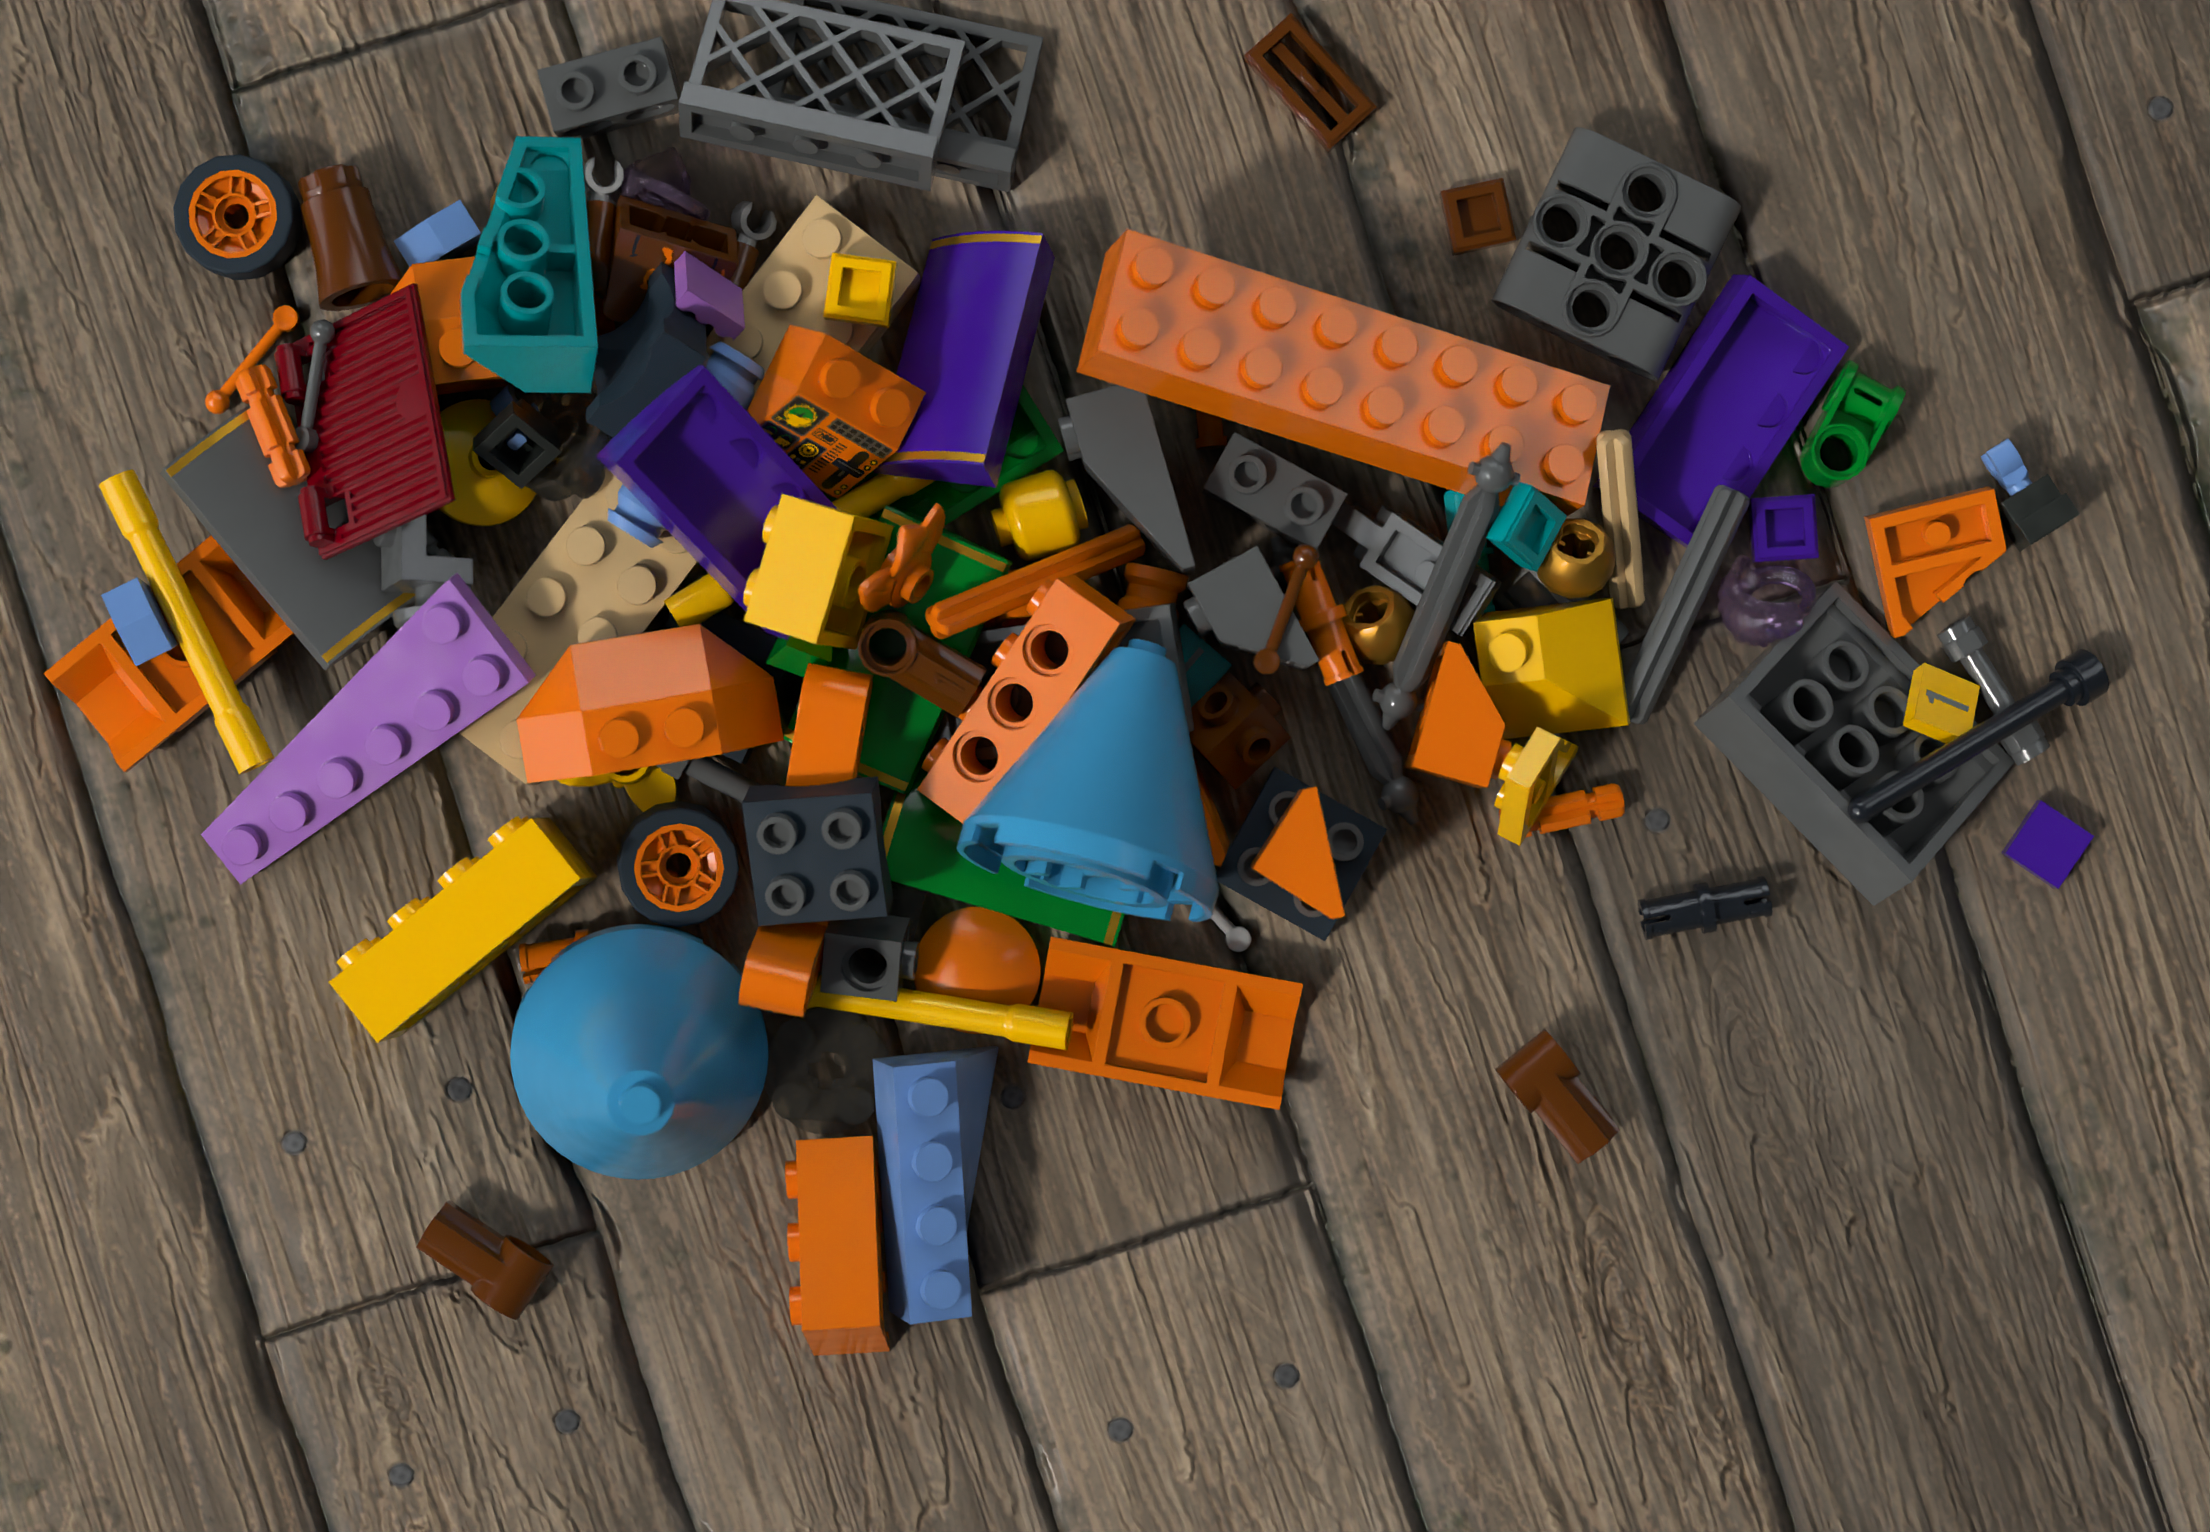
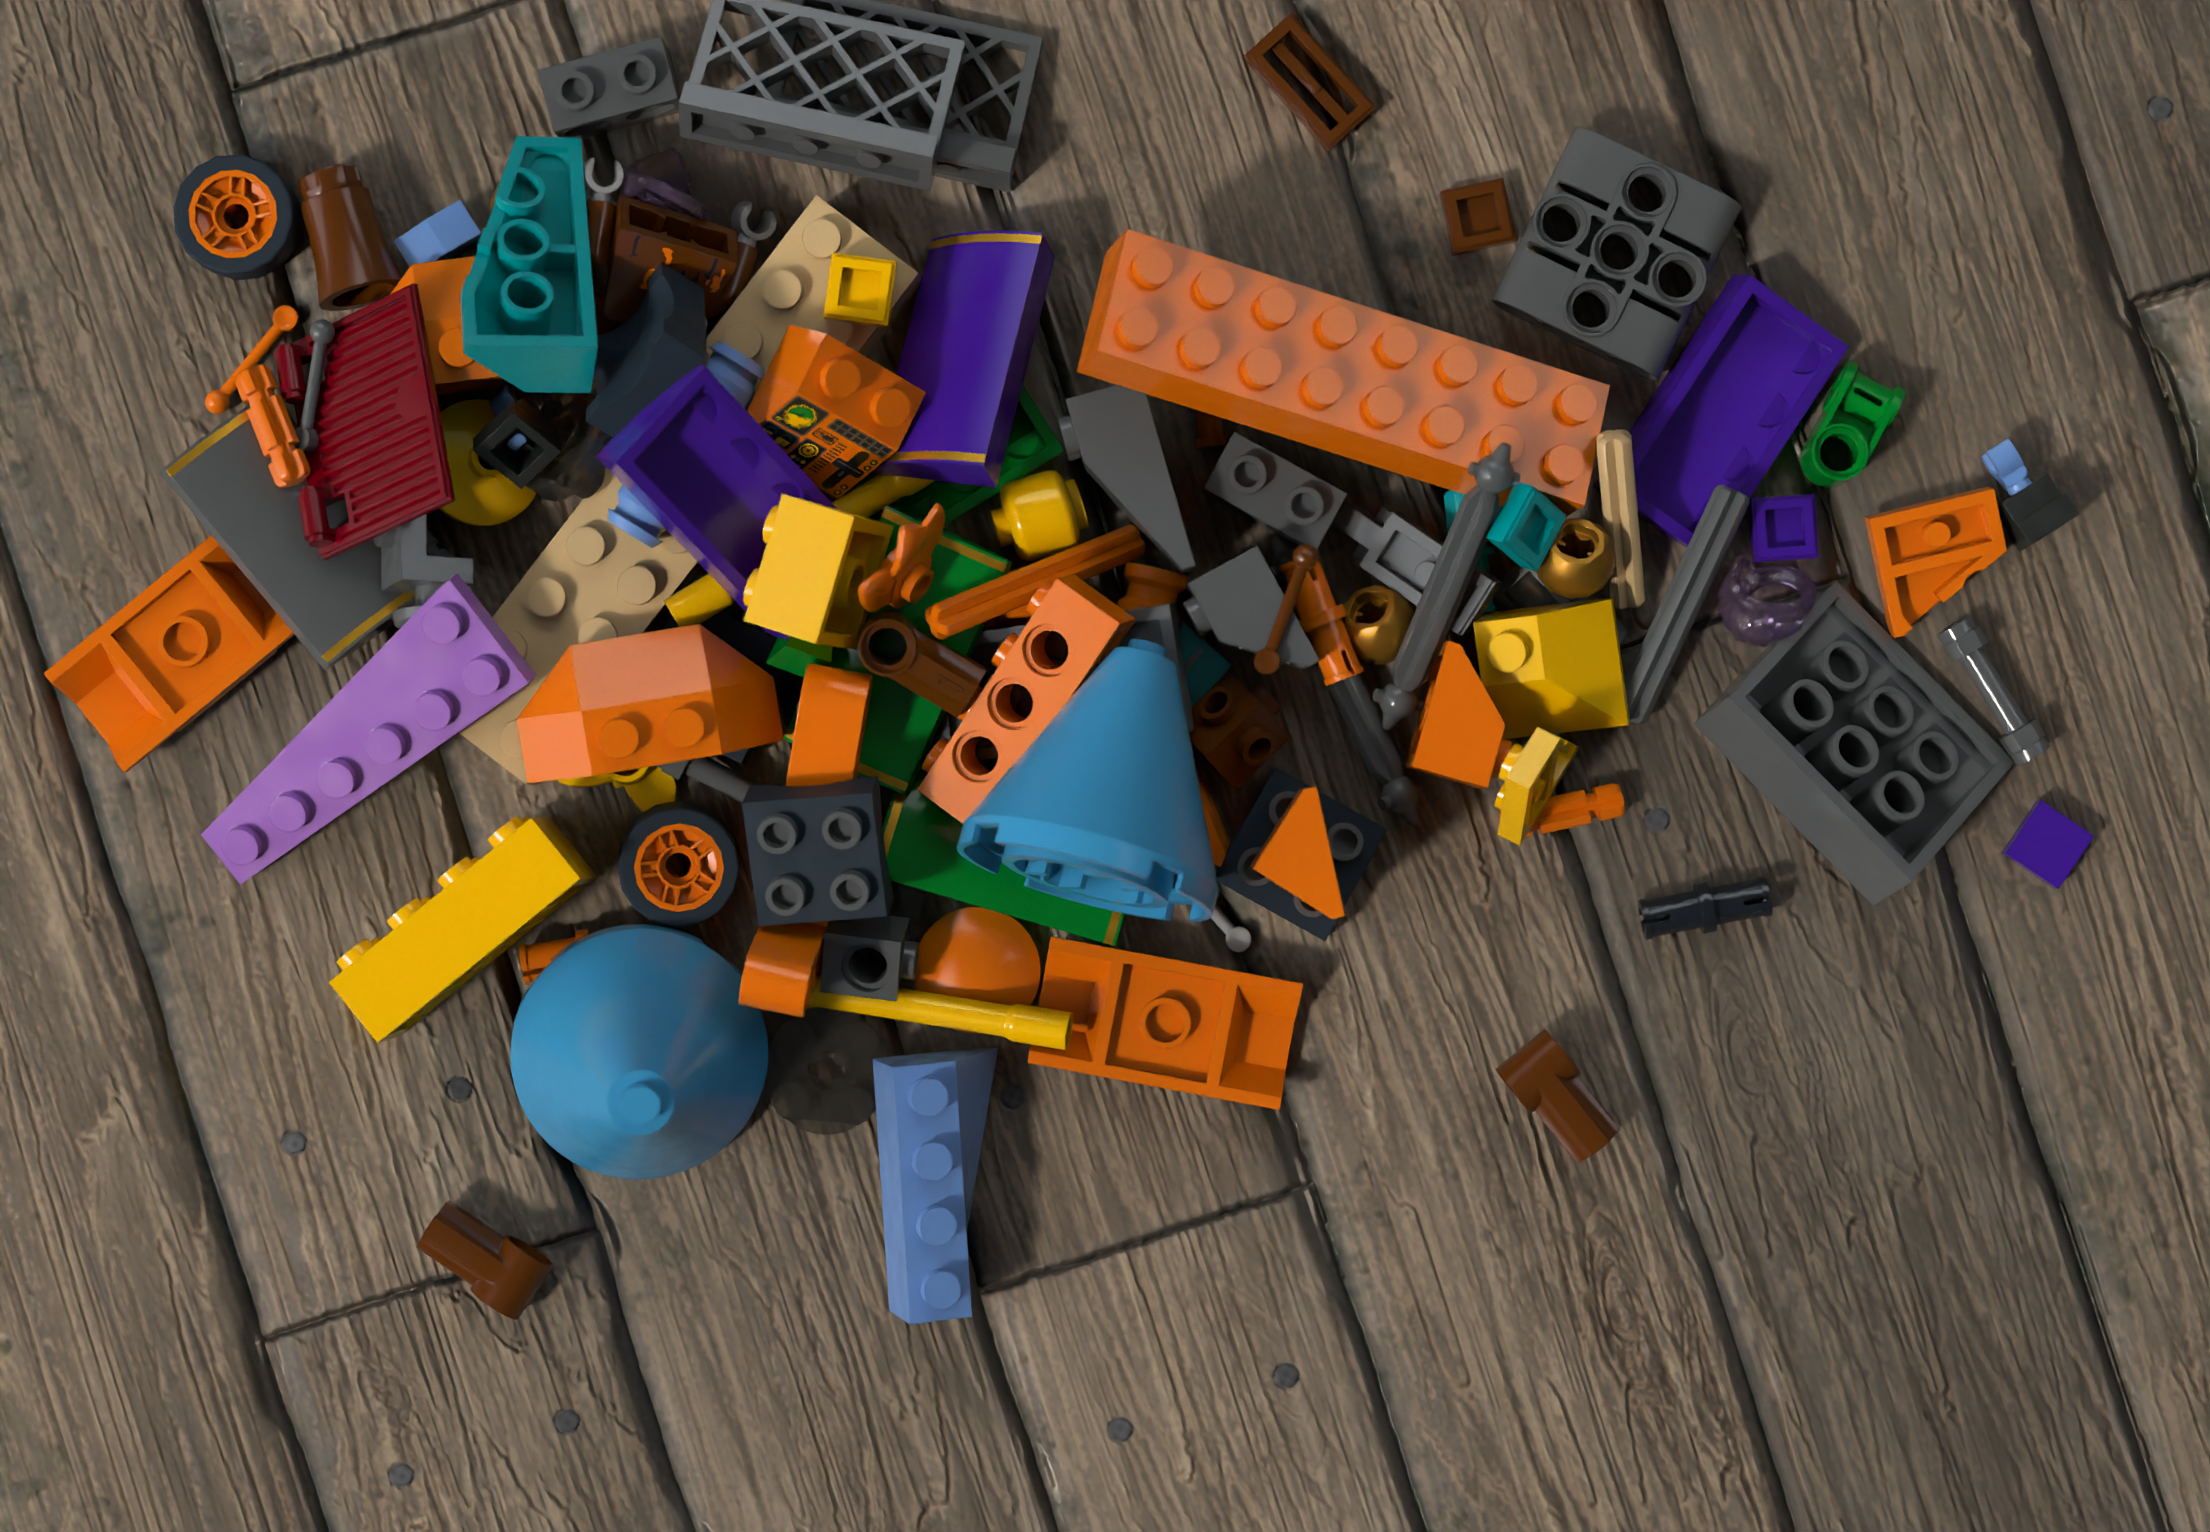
(139, 620): medium blue piece -> none
(141, 528): yellow piece -> none
(708, 296): medium lavender piece -> none
(837, 1245): orange wedge -> none
(1940, 703): yellow tile -> none
(2076, 681): black piece -> none

